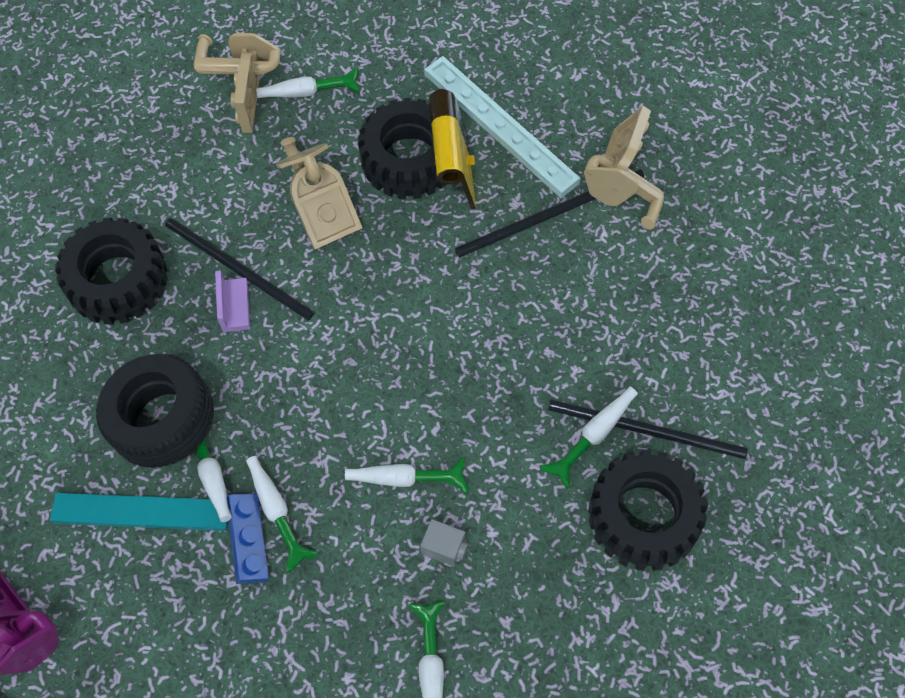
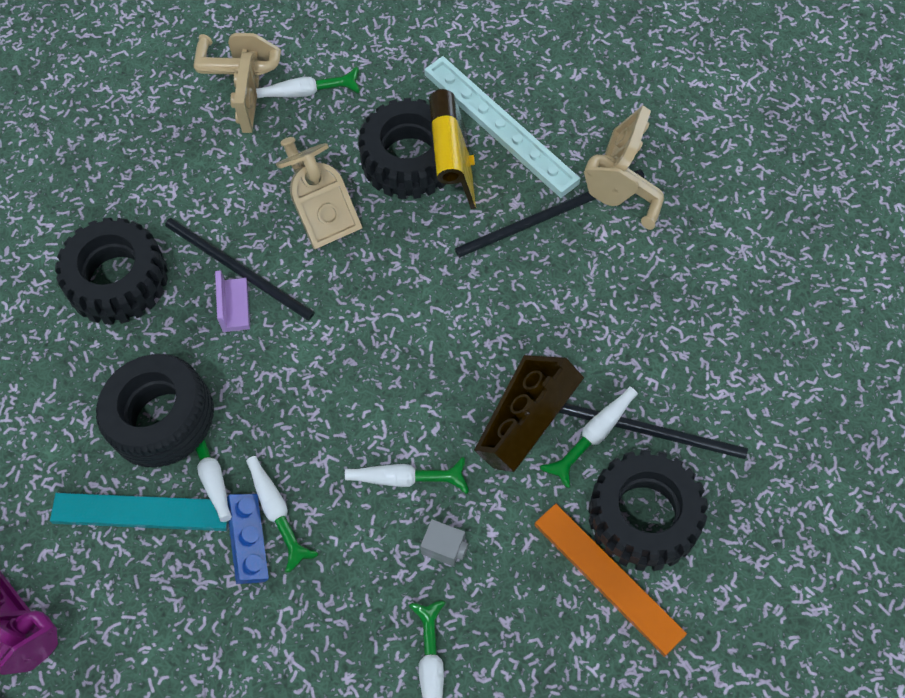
(527, 409): none -> dark brown wedge
(610, 580): none -> orange tile

